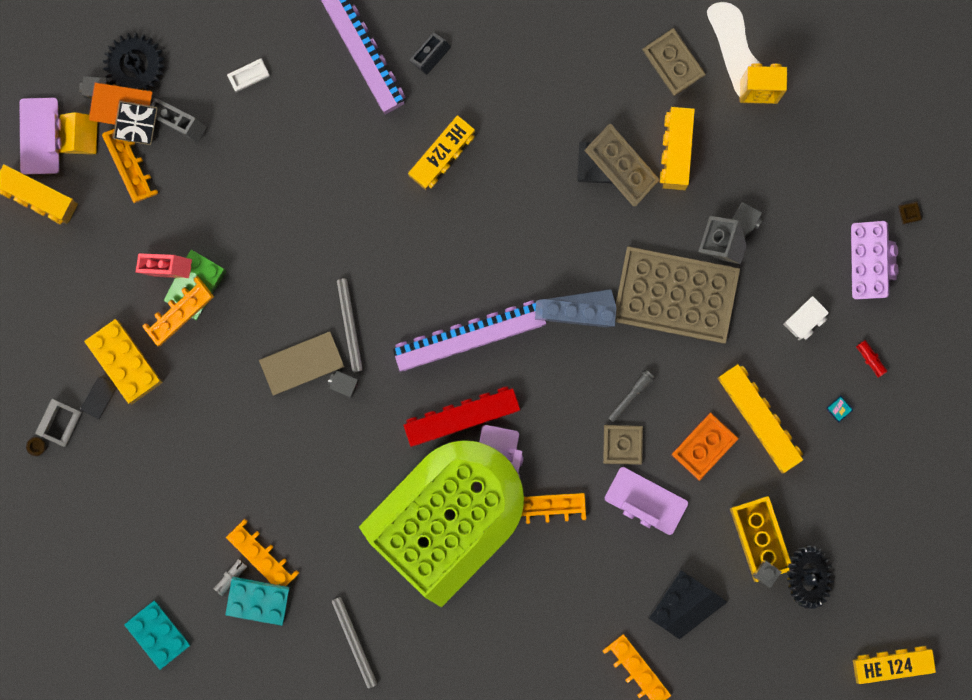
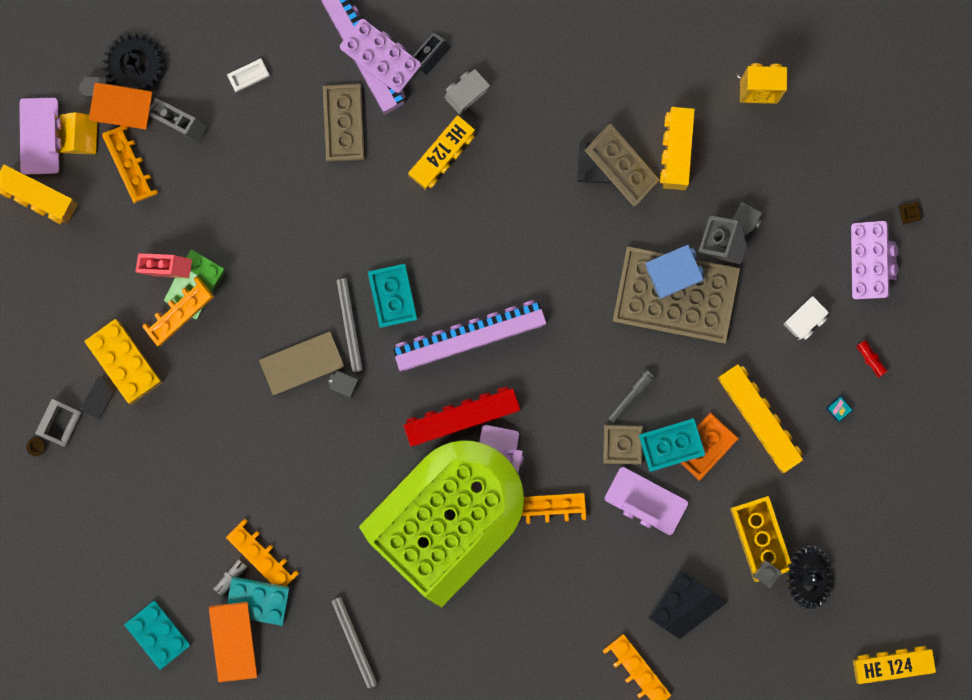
(134, 122): tile -> none
(233, 641): none -> orange tile
(343, 122): none -> dark tan tile
(380, 55): none -> lavender bracket
(392, 296): none -> teal plate
(466, 91): none -> light grey brick
(582, 309): sand blue wedge -> none
(671, 445): none -> teal plate
(673, 62): dark tan tile -> none
(674, 271): none -> medium blue brick
(730, 31): white sticker -> none

